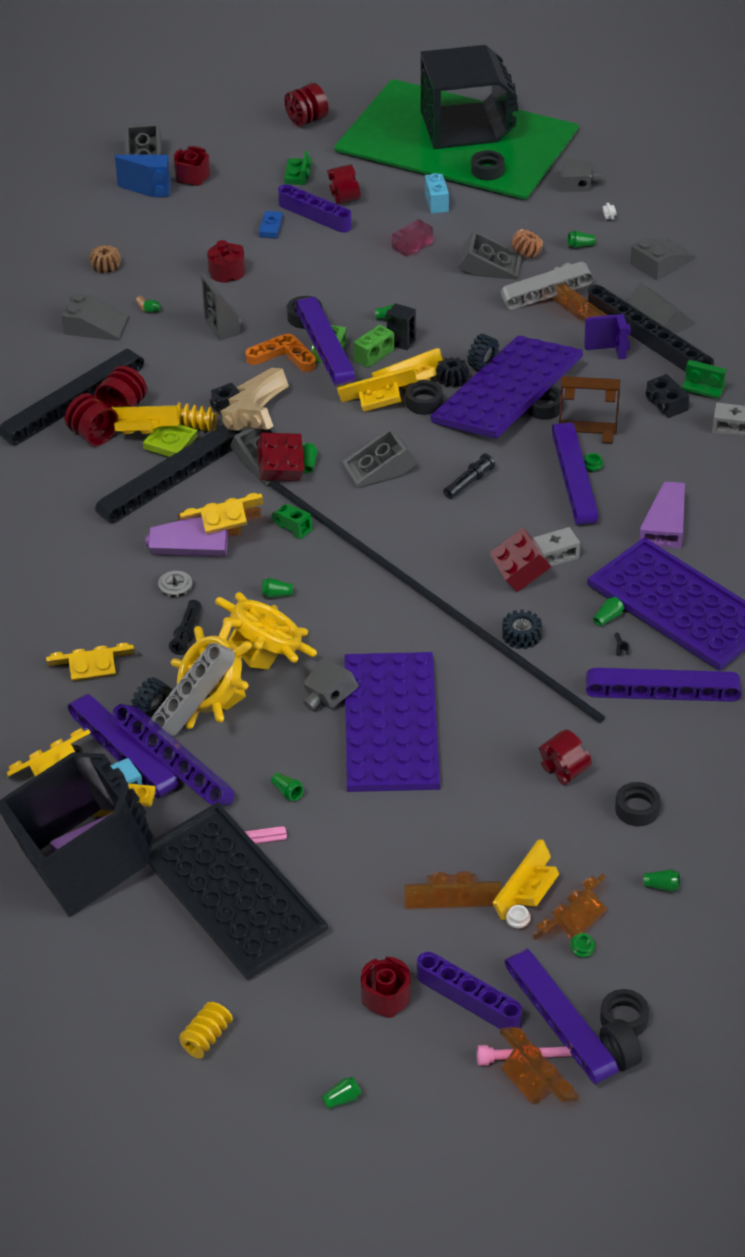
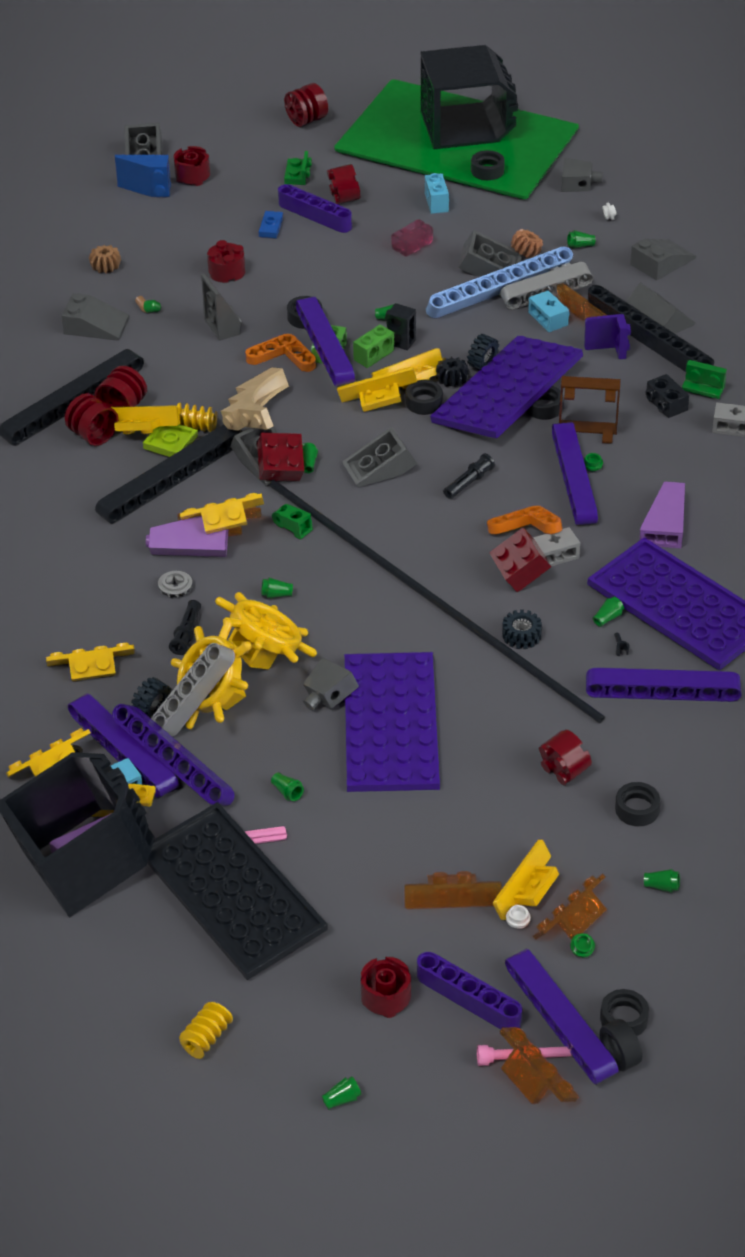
(220, 396): black brick -> none
(492, 283): none -> light blue beam
(534, 515): none -> orange beam
(548, 311): none -> medium azure brick

